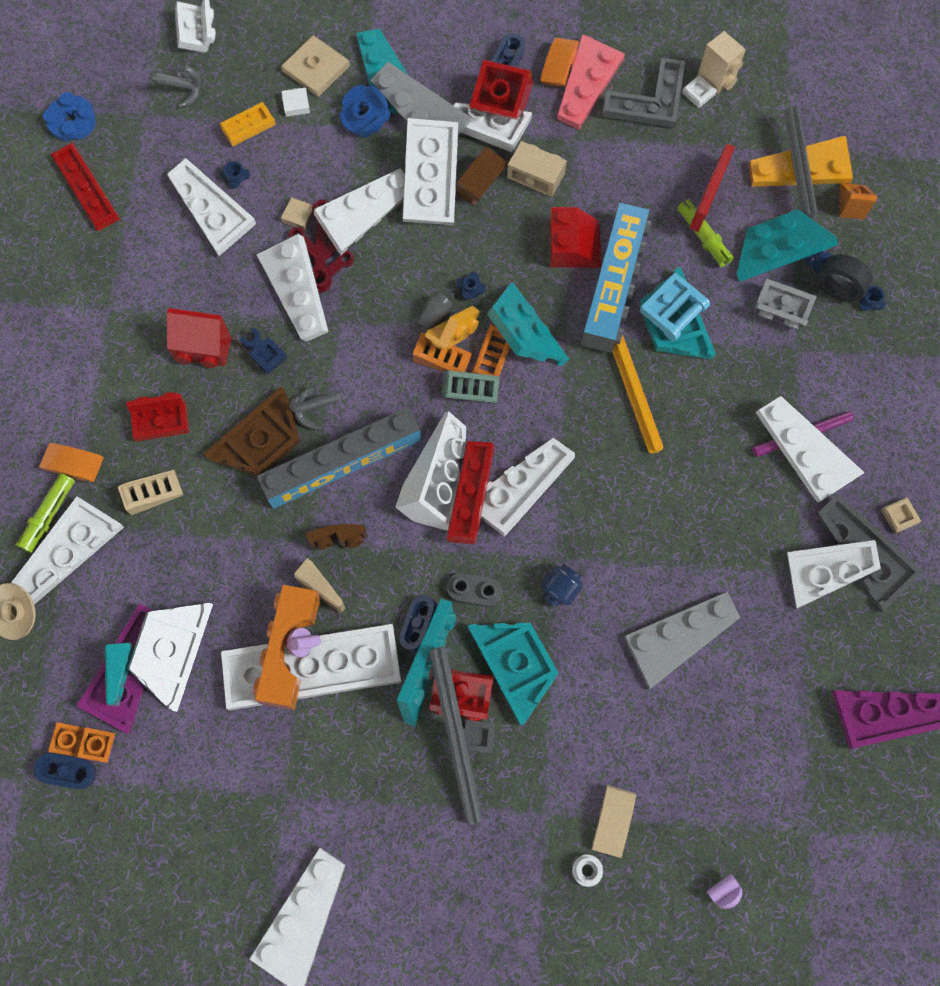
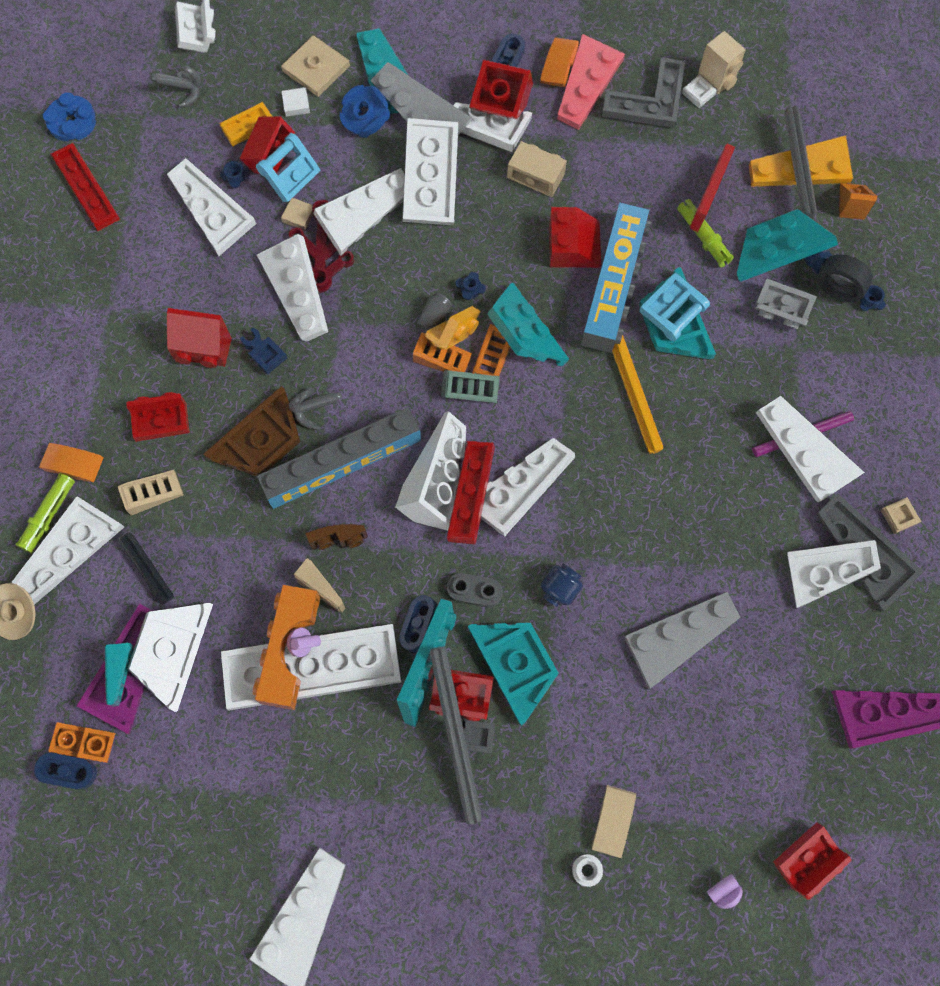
(146, 568): none -> black axle
(264, 140): none -> red brick
(294, 173): none -> medium azure plate
(480, 176): reddish brown hinge -> none
(811, 861): none -> red bracket

